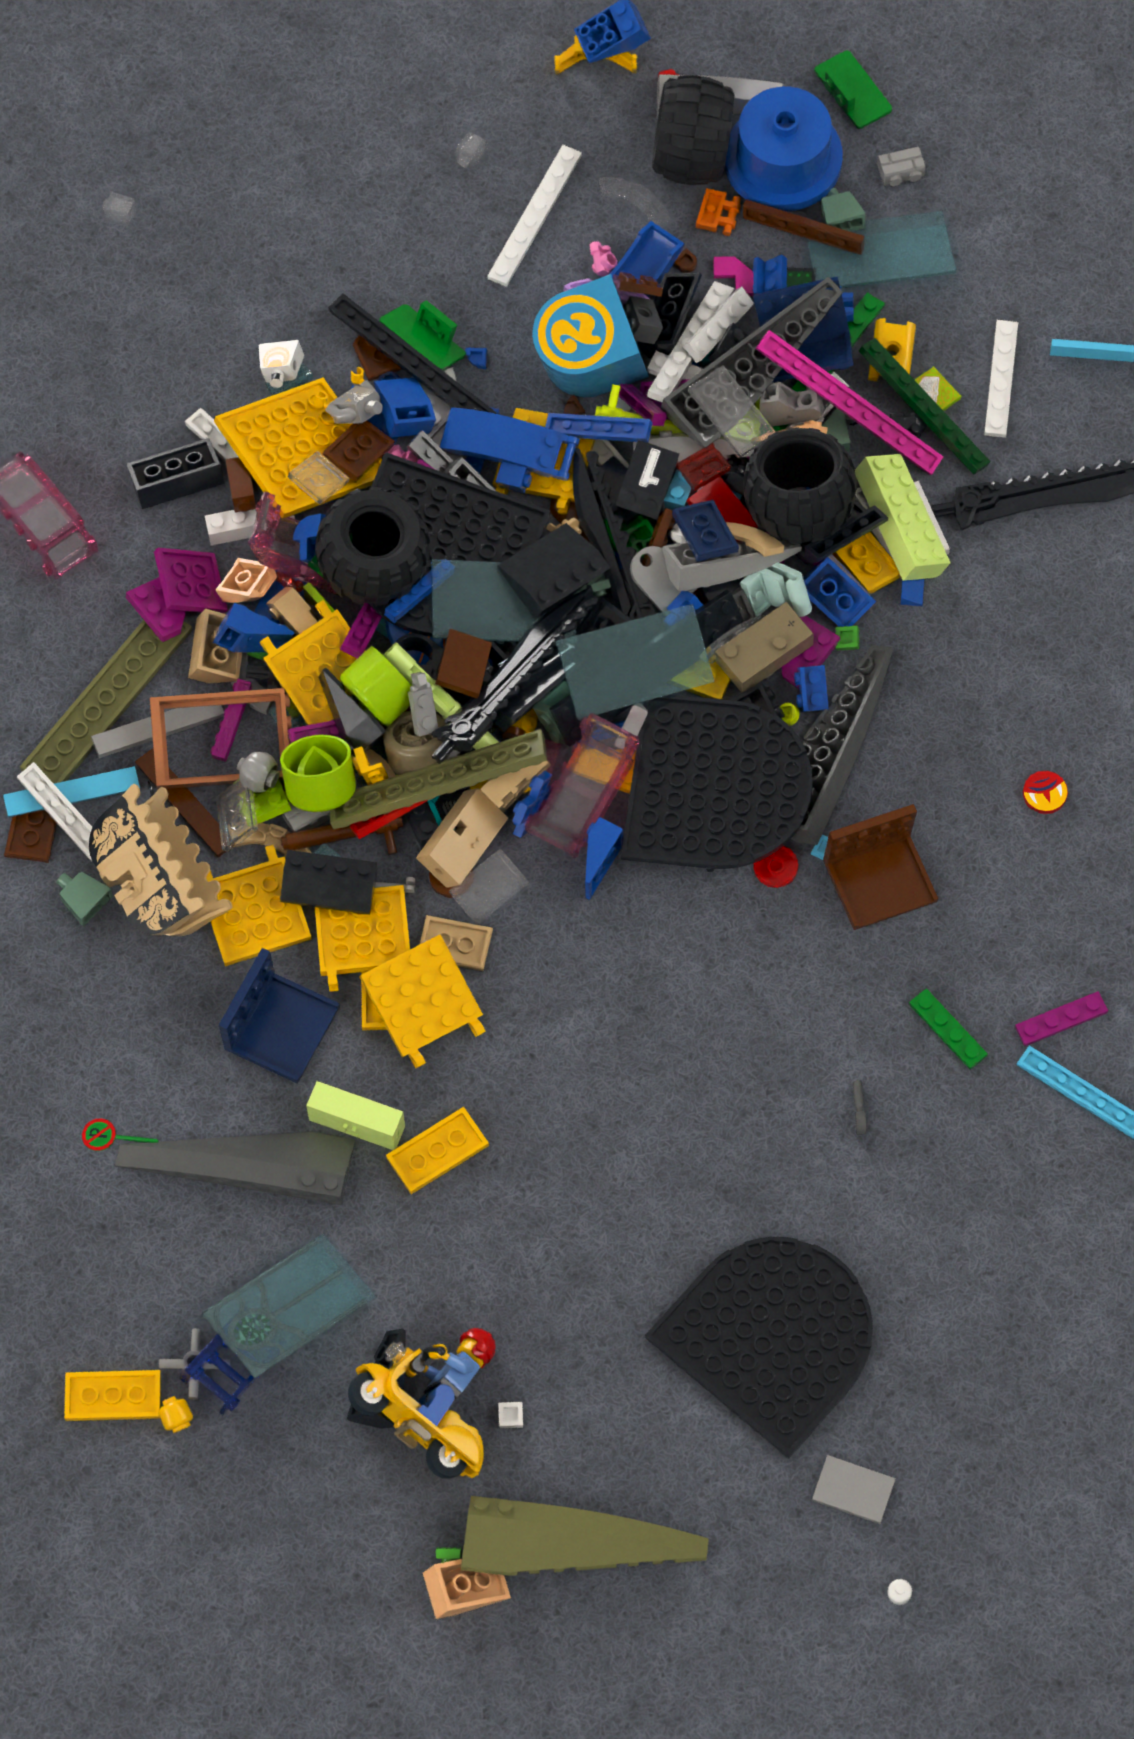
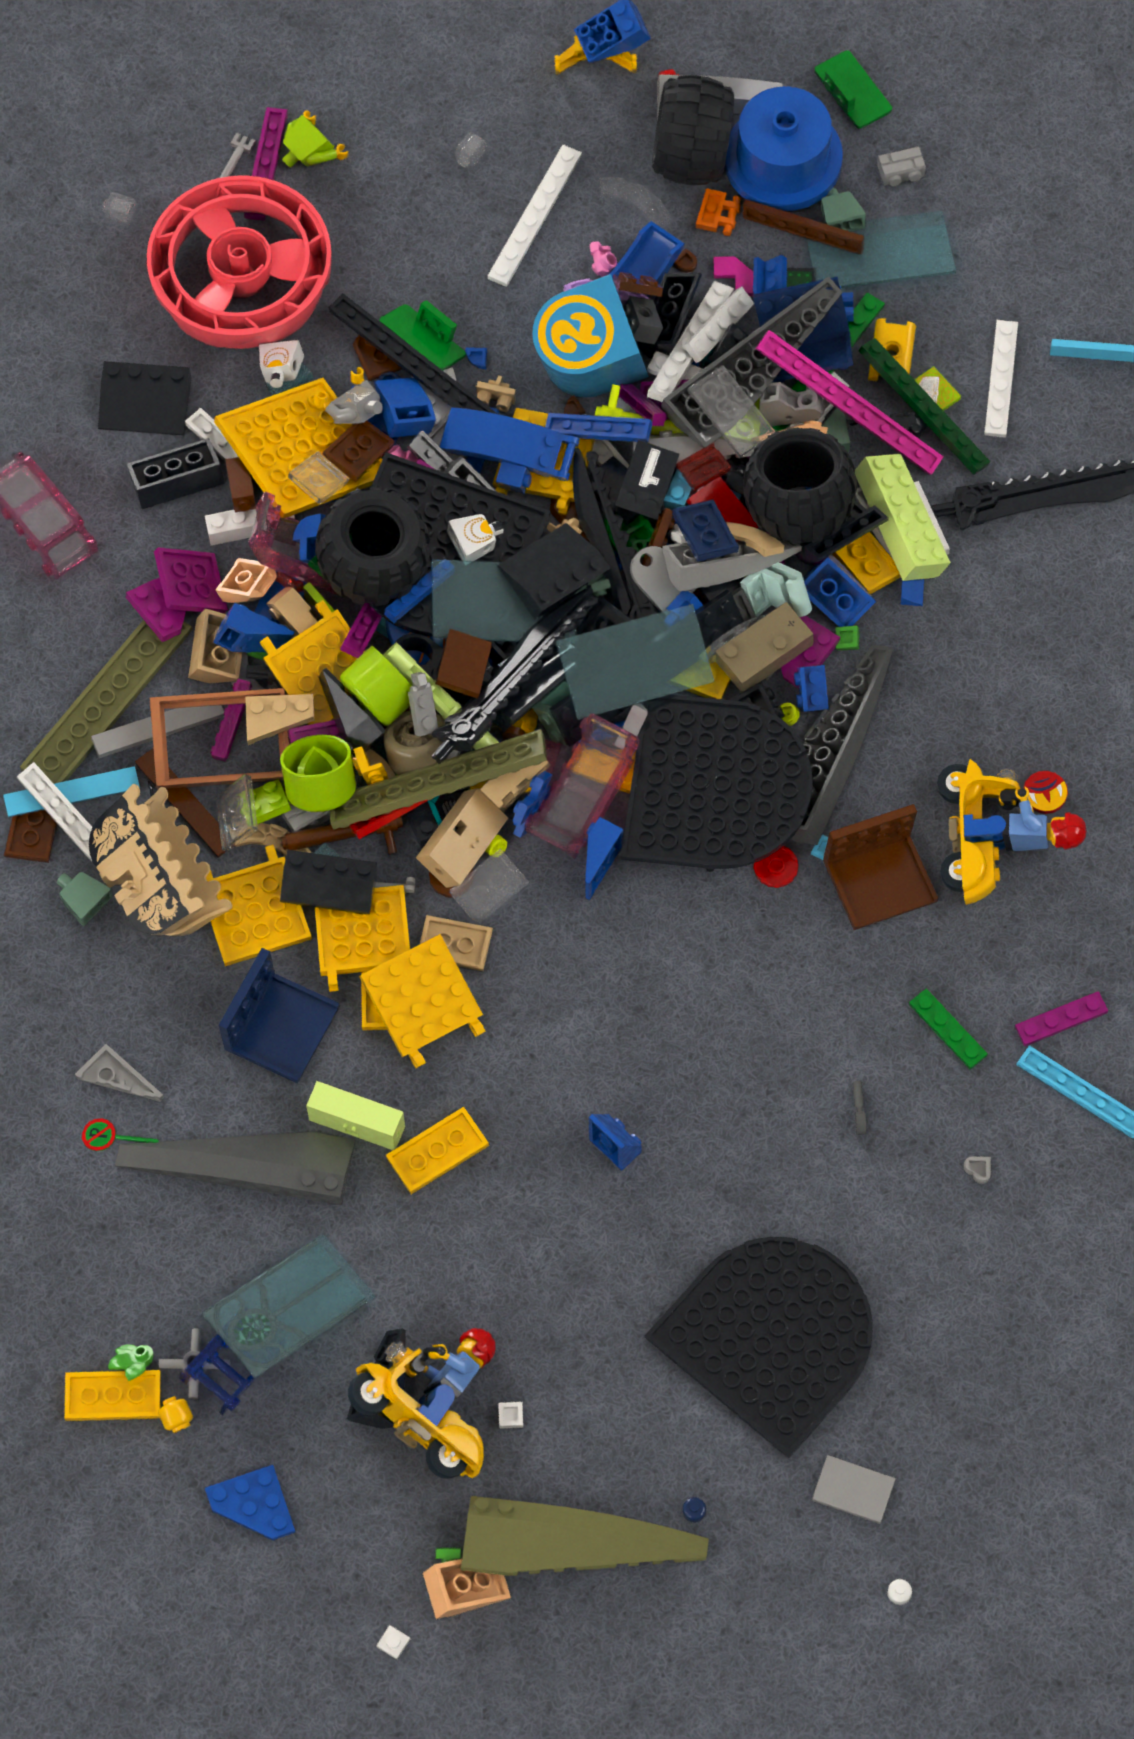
(112, 1071): none -> light grey wing
(132, 1359): none -> bright green plate
(144, 398): none -> black slope
(240, 148): none -> light grey hinge
(241, 261): none -> coral wheel
(253, 1502): none -> blue plate
(258, 771): light grey plant -> none
(268, 149): none -> magenta plate
(276, 714): none -> tan wedge
(308, 143): none -> lime torso
(393, 1642): none -> white plate
(473, 536): none -> white torso
(497, 391): none -> tan hips
(497, 843): none -> neon yellow tile
(613, 1139): none -> blue slope
(694, 1509): none -> dark blue piece
(978, 840): none -> piece
(978, 1167): none -> light grey tile

